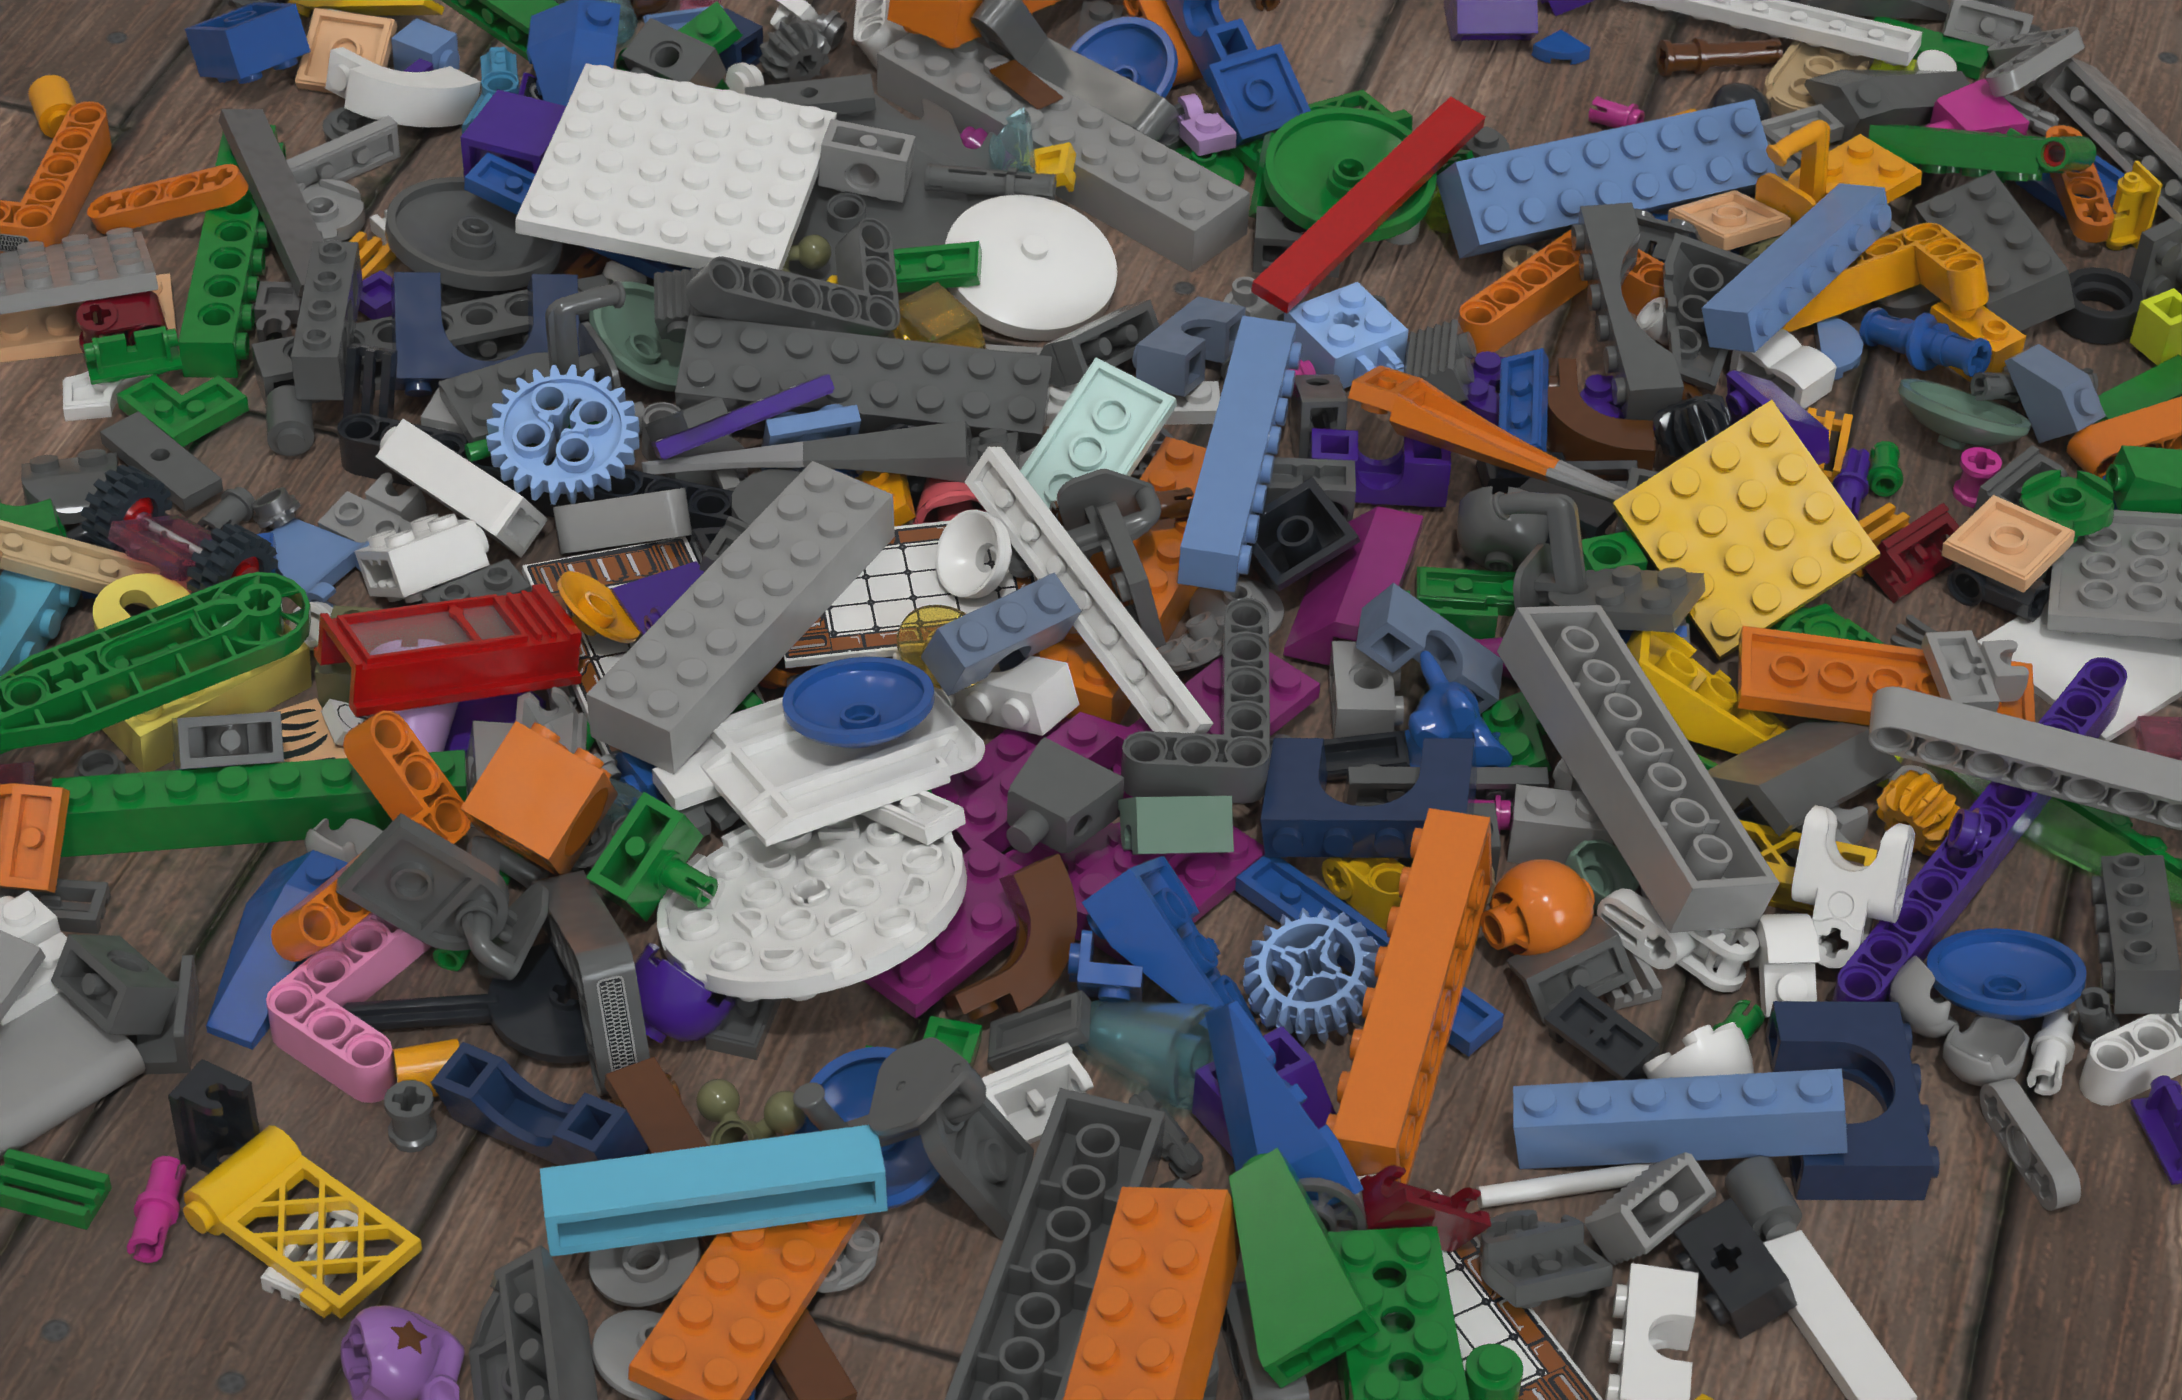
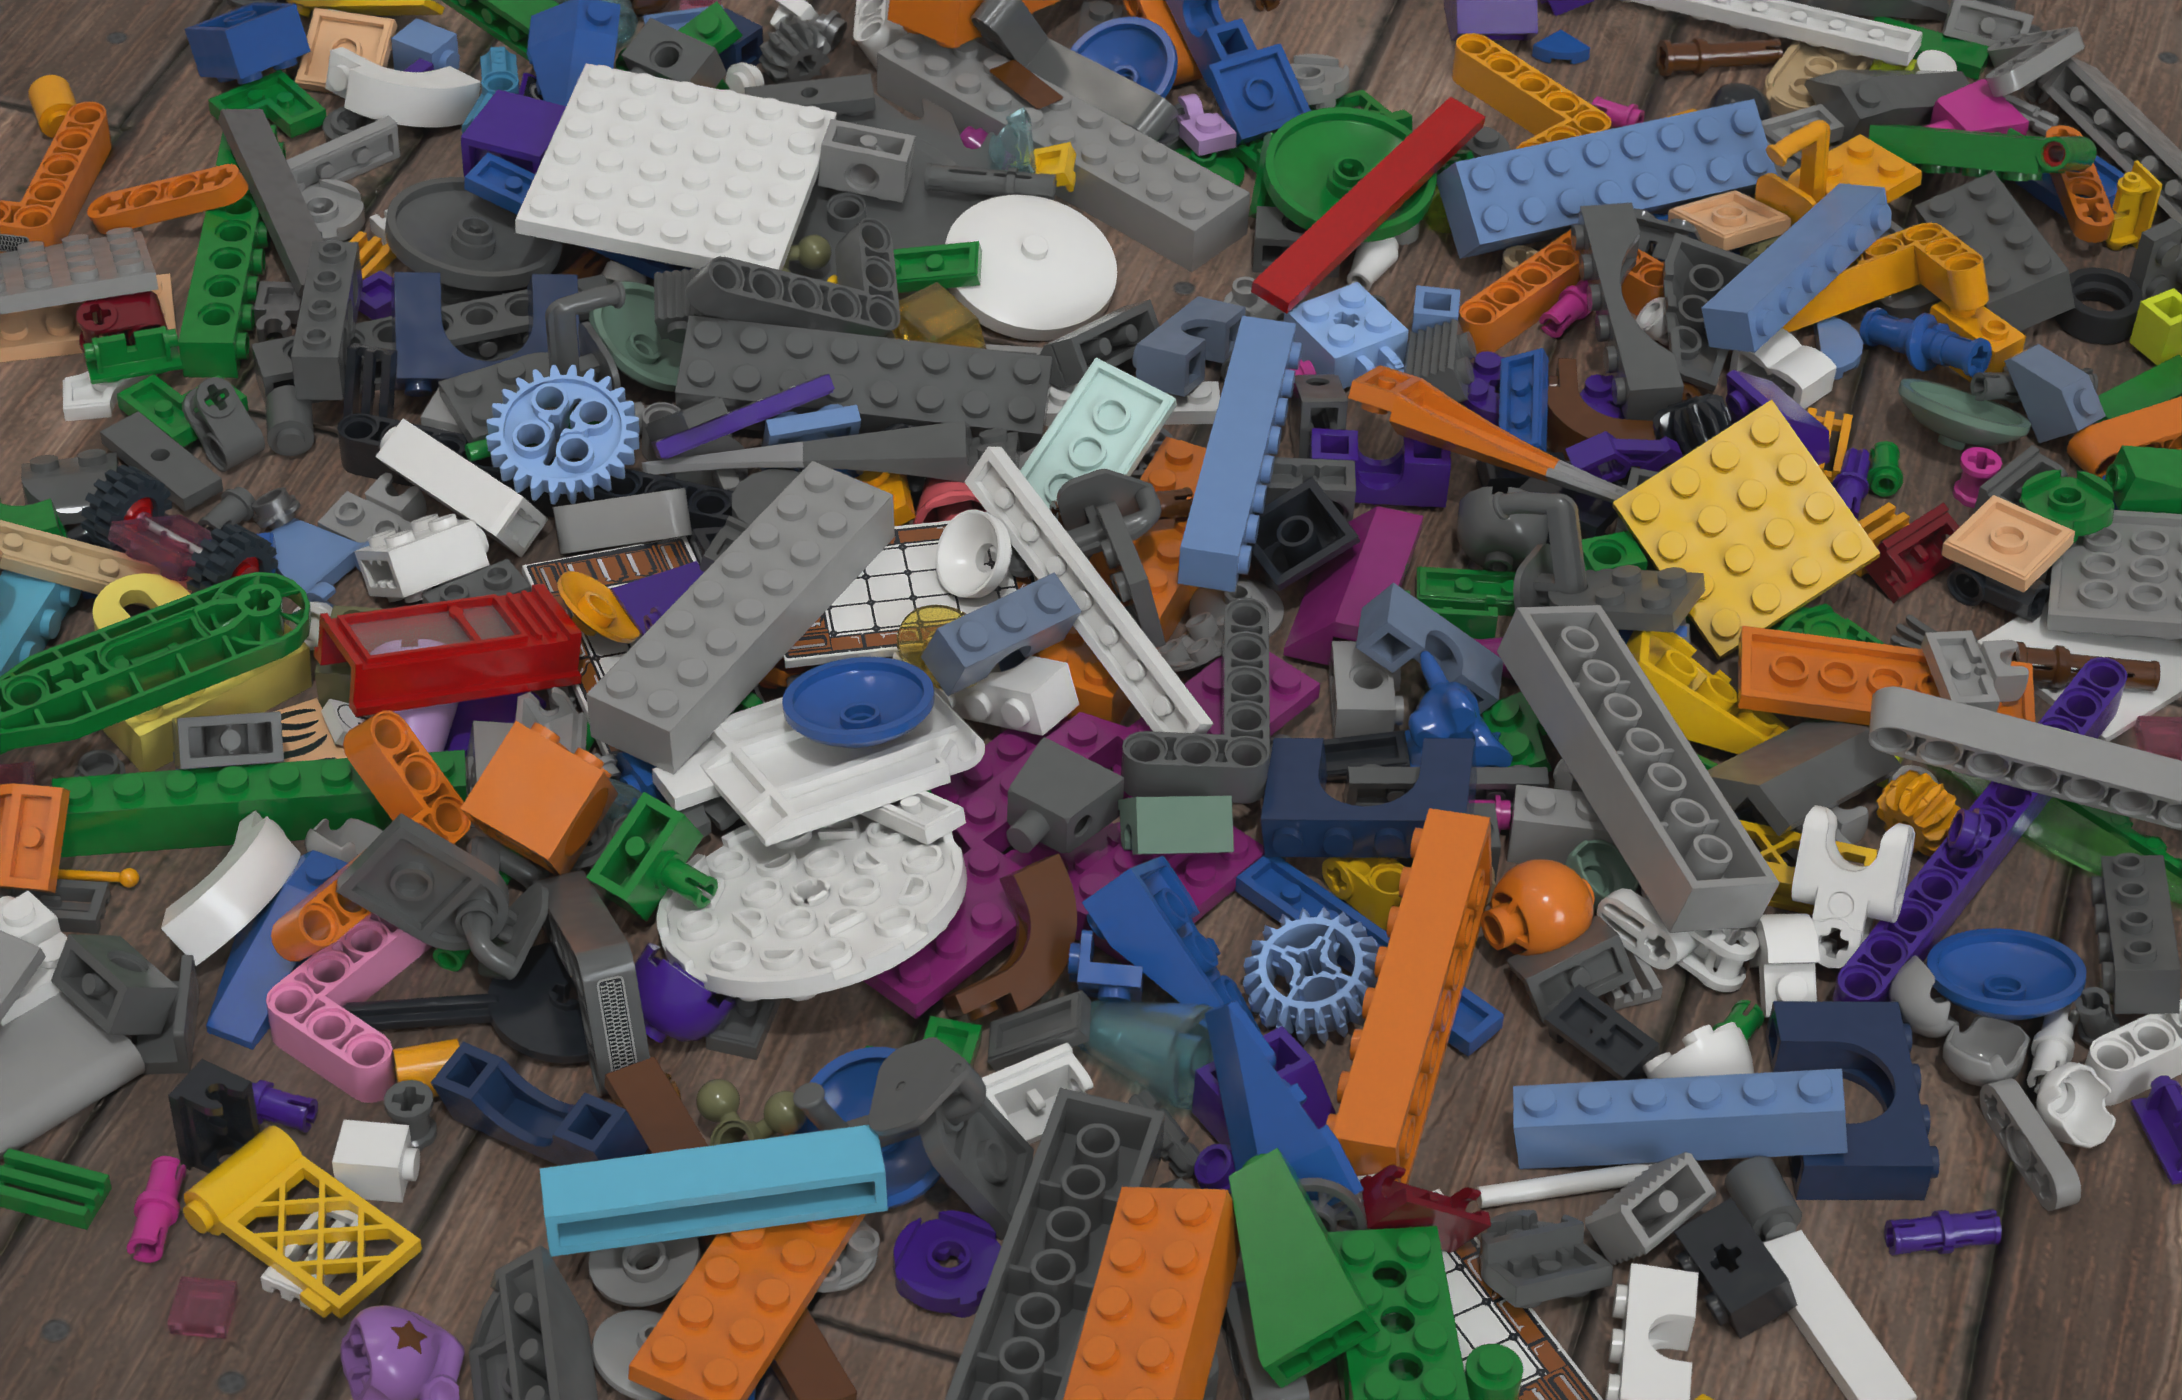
(128, 877): none -> light orange hinge
(203, 1307): none -> clear pink tile
(225, 427): none -> dark grey piece
(233, 890): none -> white arch
(279, 98): none -> green plate
(283, 1107): none -> dark purple pin
(376, 1159): none -> white brick
(941, 1288): none -> dark purple plate
(1214, 1167): none -> dark purple plate
(1321, 79): none -> light grey plate
(1372, 261): none -> white cone
(1434, 307): none -> medium blue brick
(1523, 92): none -> light orange beam
(1569, 308): none -> dark pink pin
(1613, 457): none -> dark purple piece
(1942, 1232): none -> dark purple pin
(2059, 661): none -> reddish brown pin
(2074, 1105): none -> white hair

